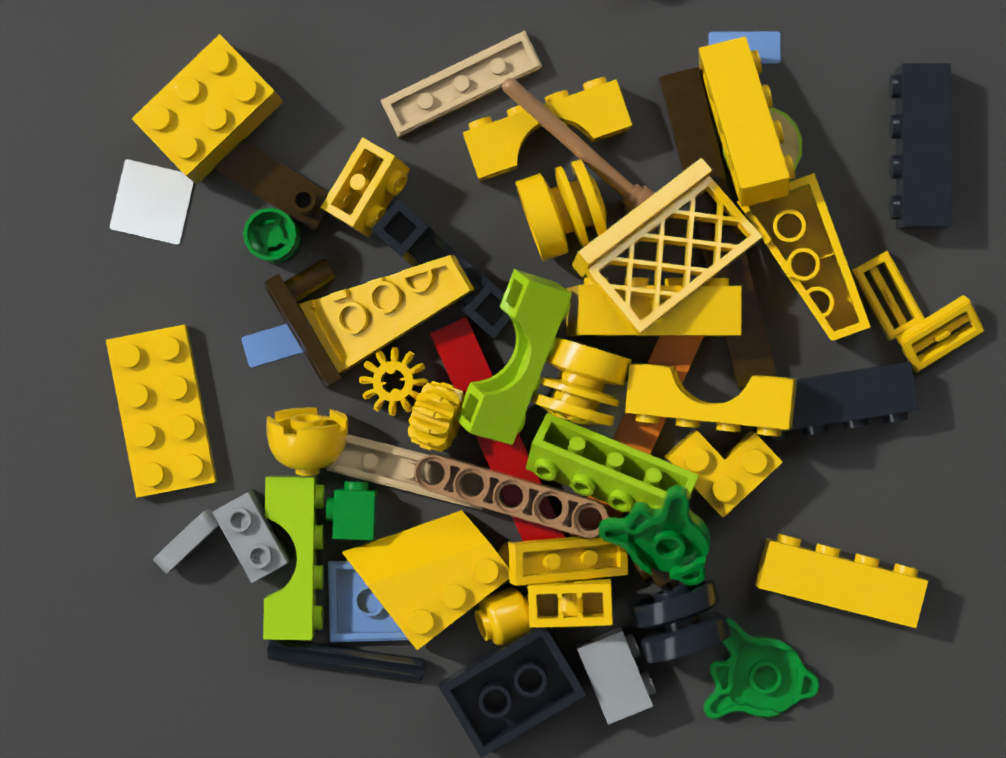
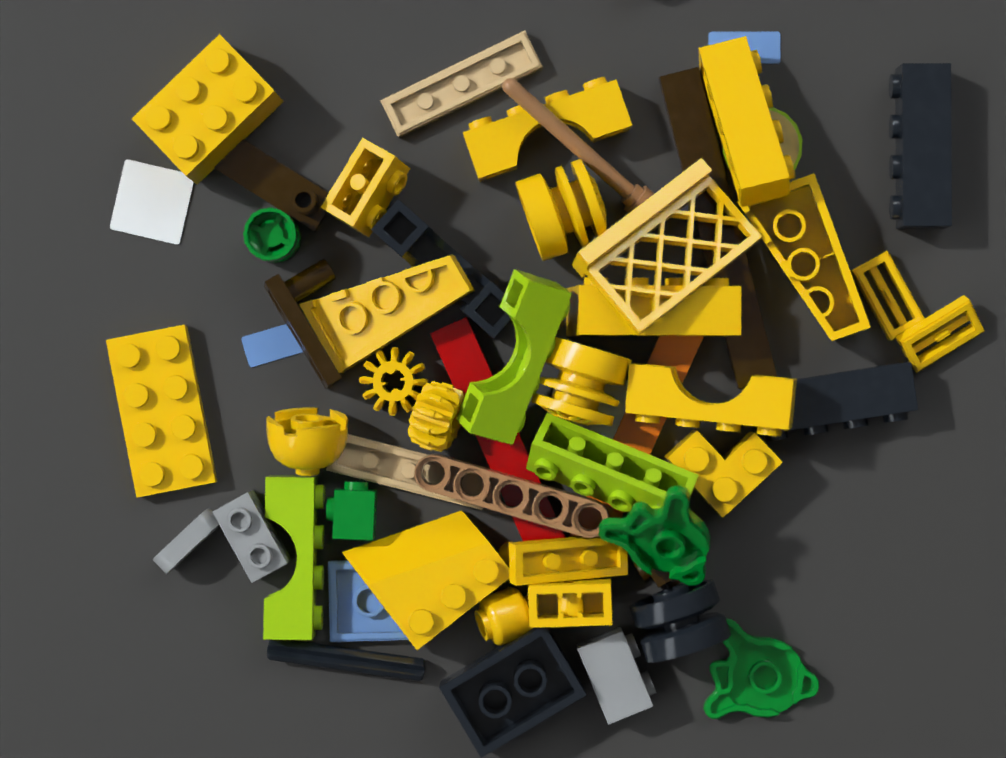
(841, 582): yellow brick -> none

